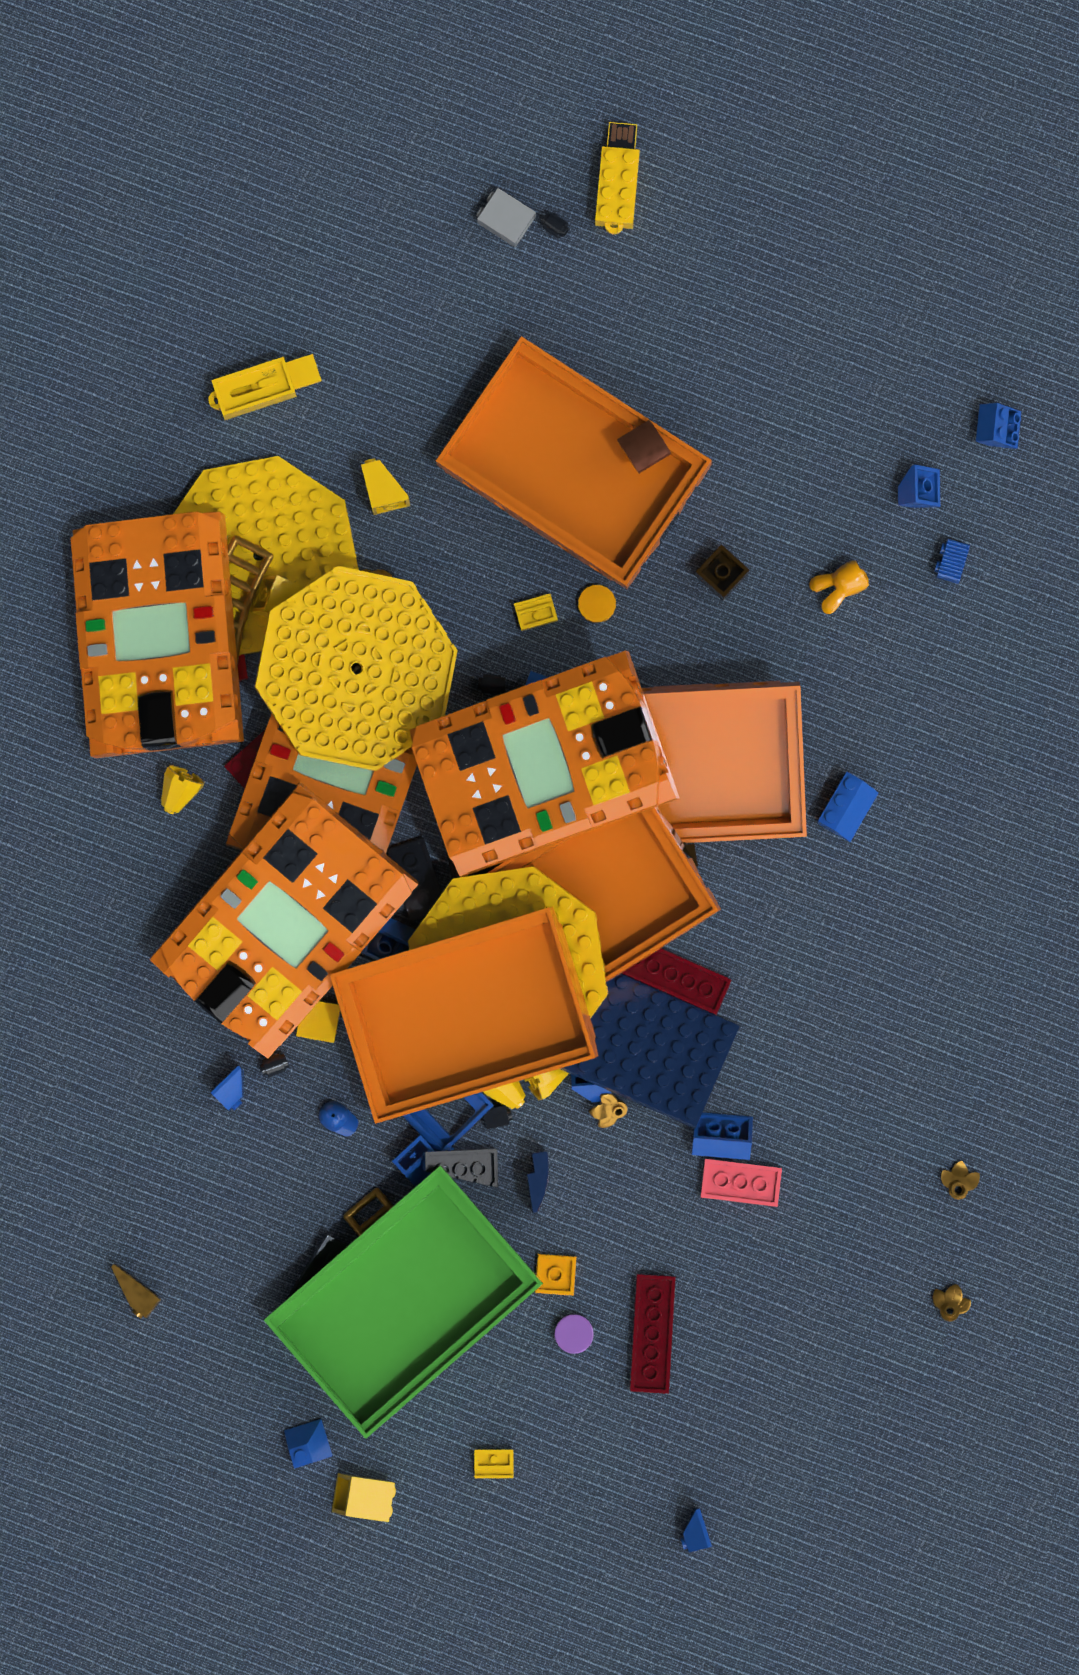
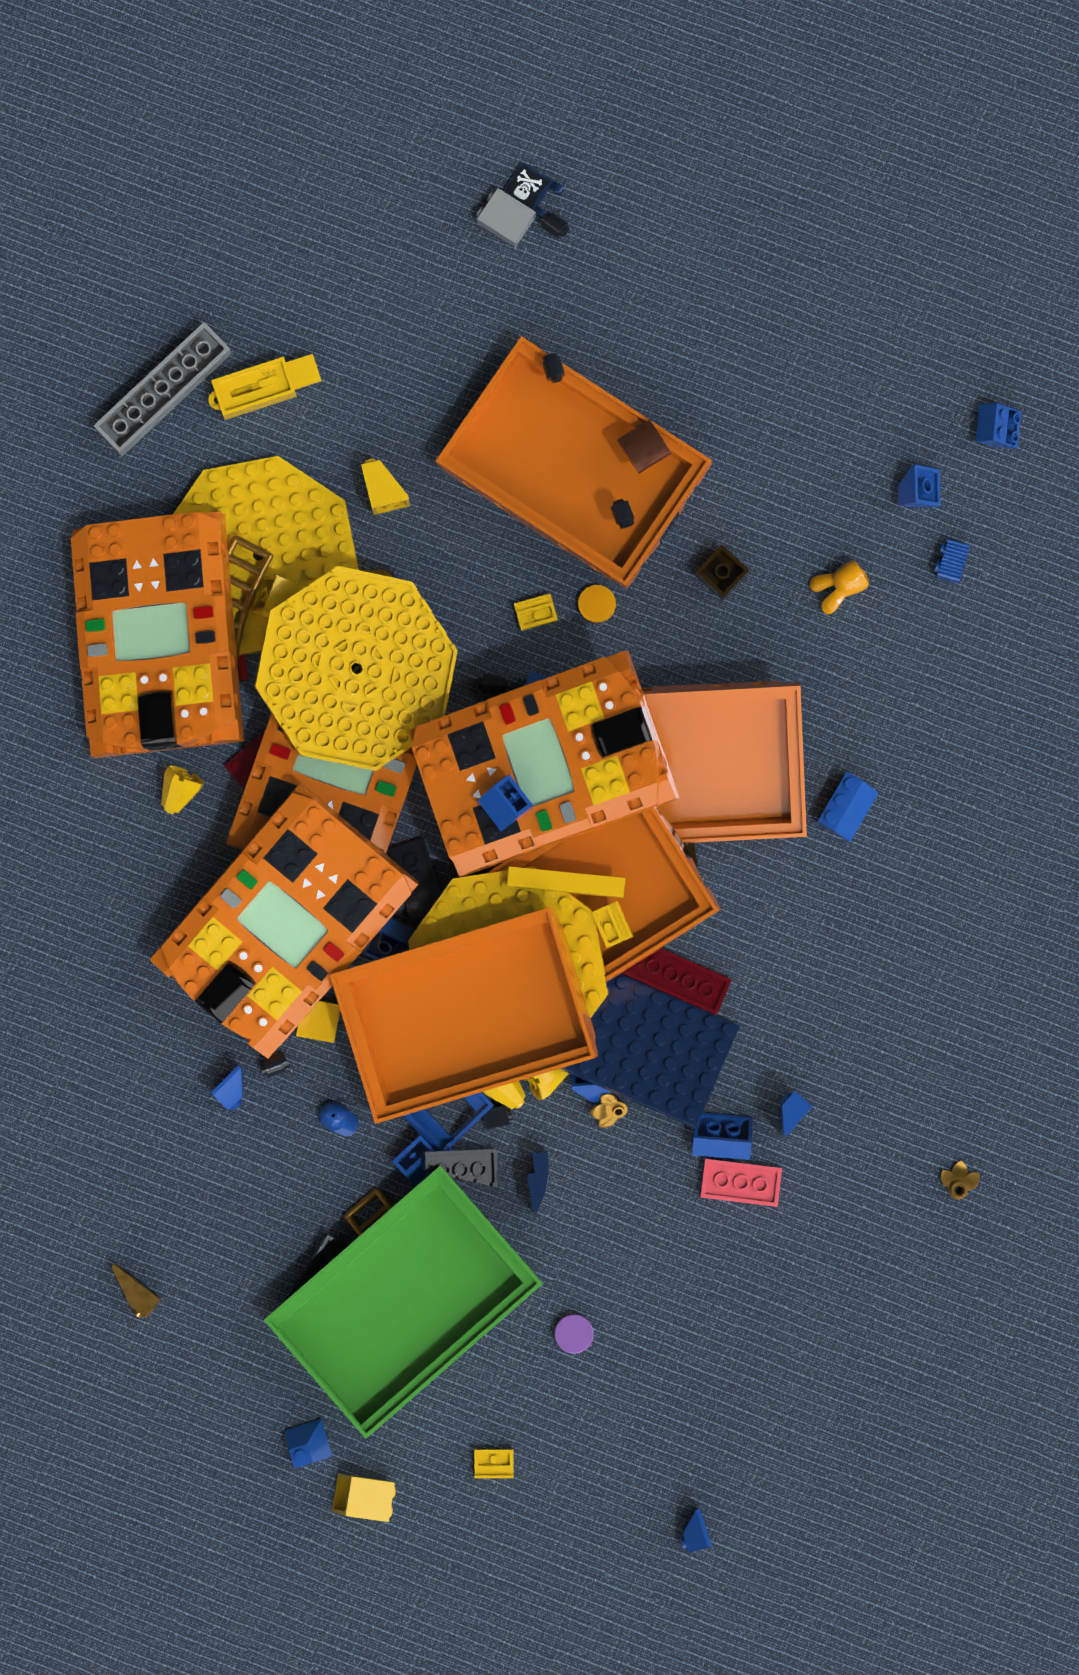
(162, 389): none -> light grey brick
(505, 803): none -> blue slope
(531, 187): none -> flag
(553, 368): none -> black brick
(556, 1274): light orange tile -> none
(566, 882): none -> yellow tile
(612, 924): none -> yellow plate
(618, 179): yellow piece -> none
(622, 513): none -> black brick
(652, 1334): dark red plate -> none
(792, 1111): none -> blue slope
(952, 1300): pearl gold plate -> none

